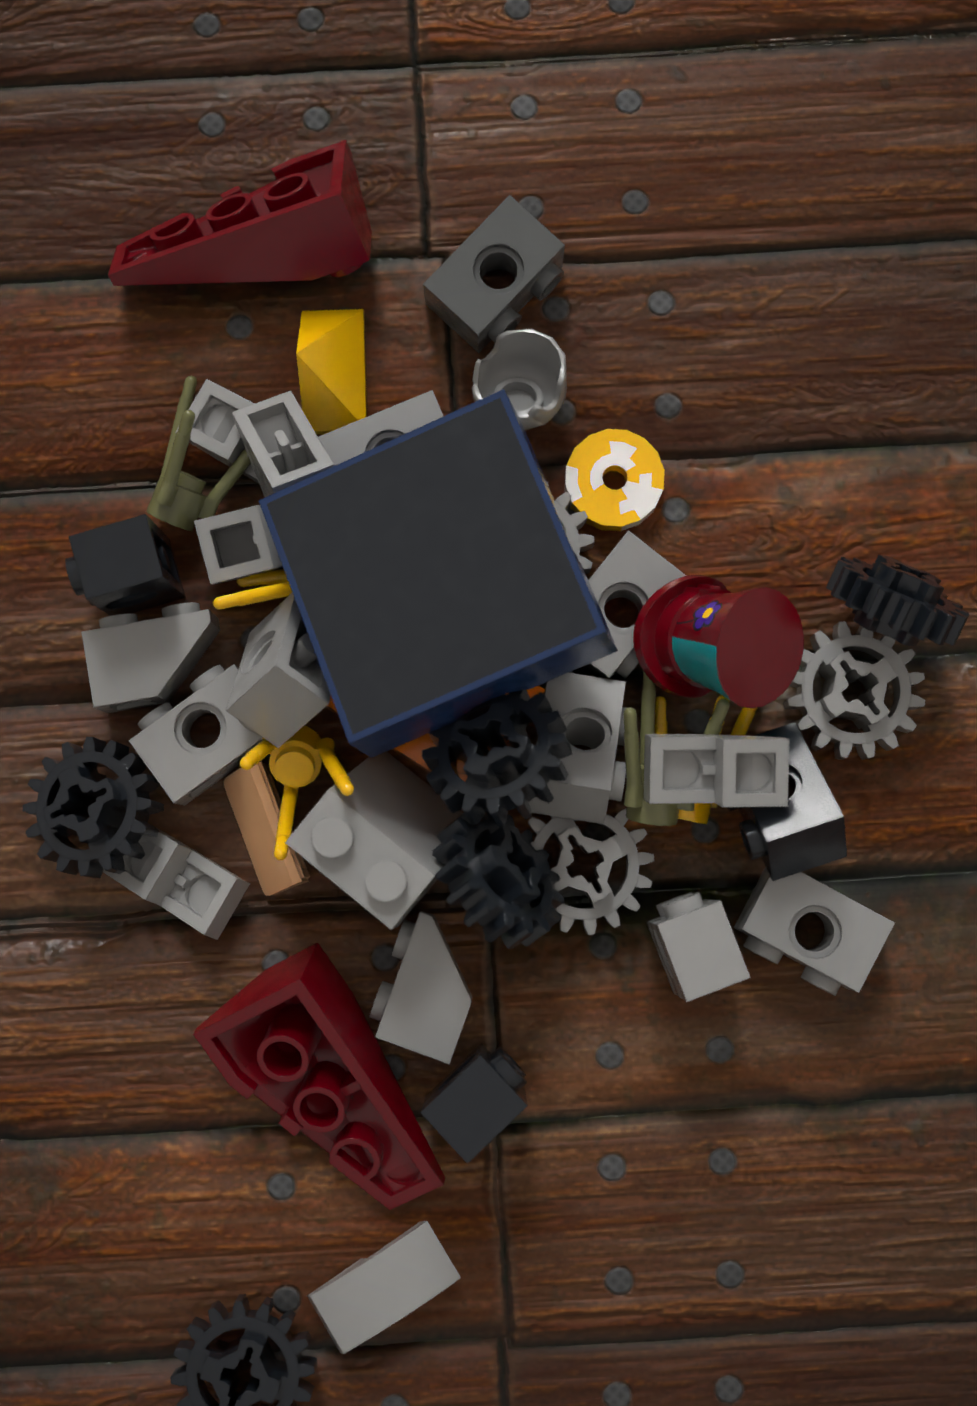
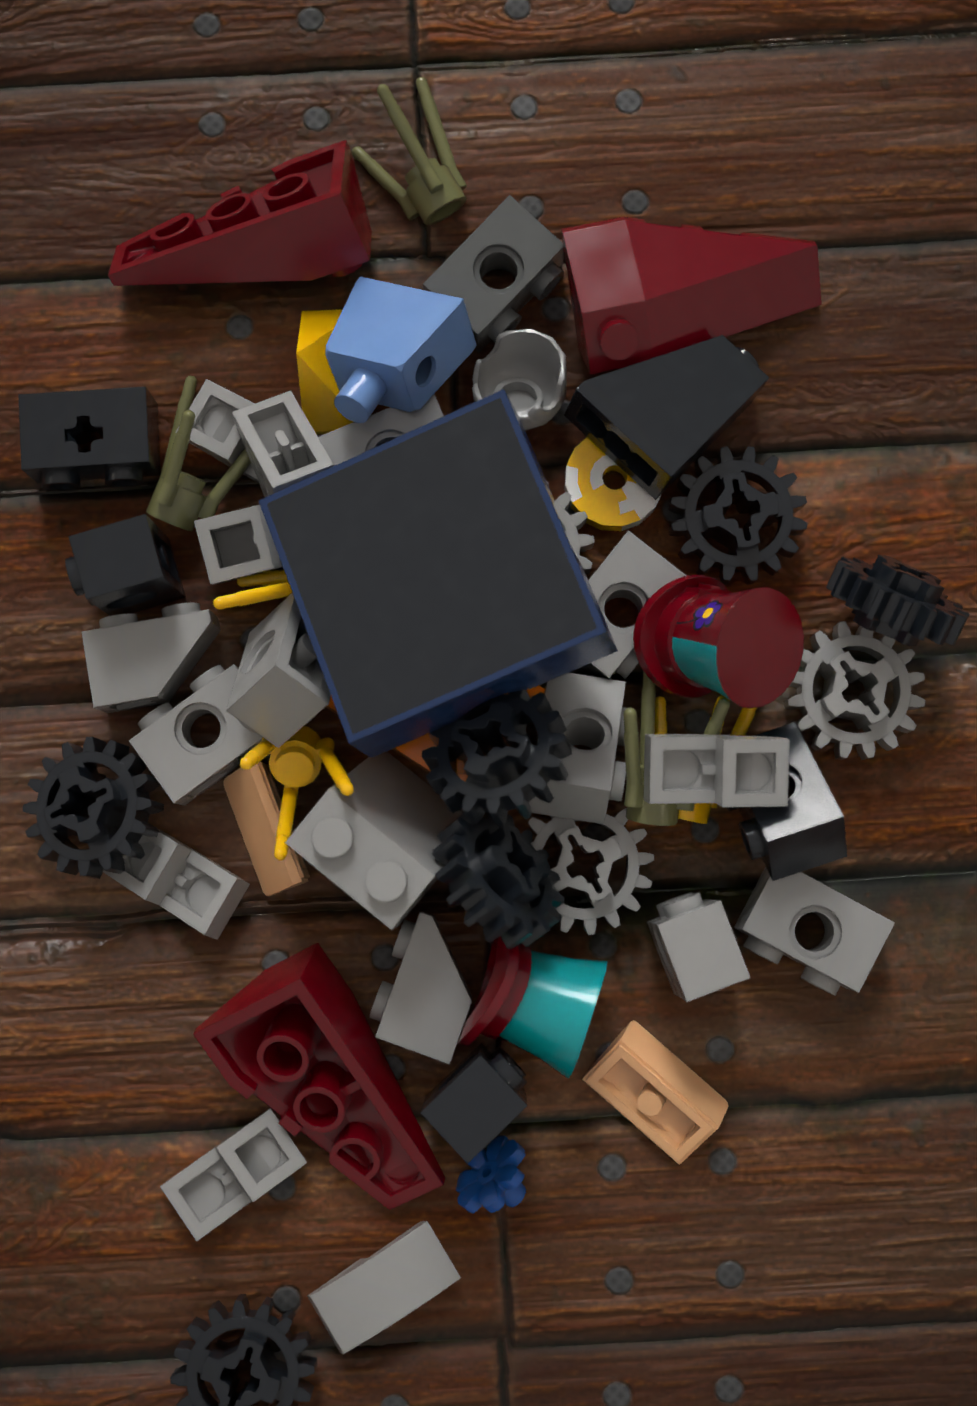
(60, 421): none -> black brick
(233, 1174): none -> light grey slope
(395, 347): none -> medium blue torso
(433, 189): none -> olive plant
(493, 1177): none -> blue plant
(537, 1003): none -> teal hat
(657, 1092): none -> light nougat slope
(666, 409): none -> black slope
(668, 287): none -> dark red wedge
(763, 510): none -> black gear

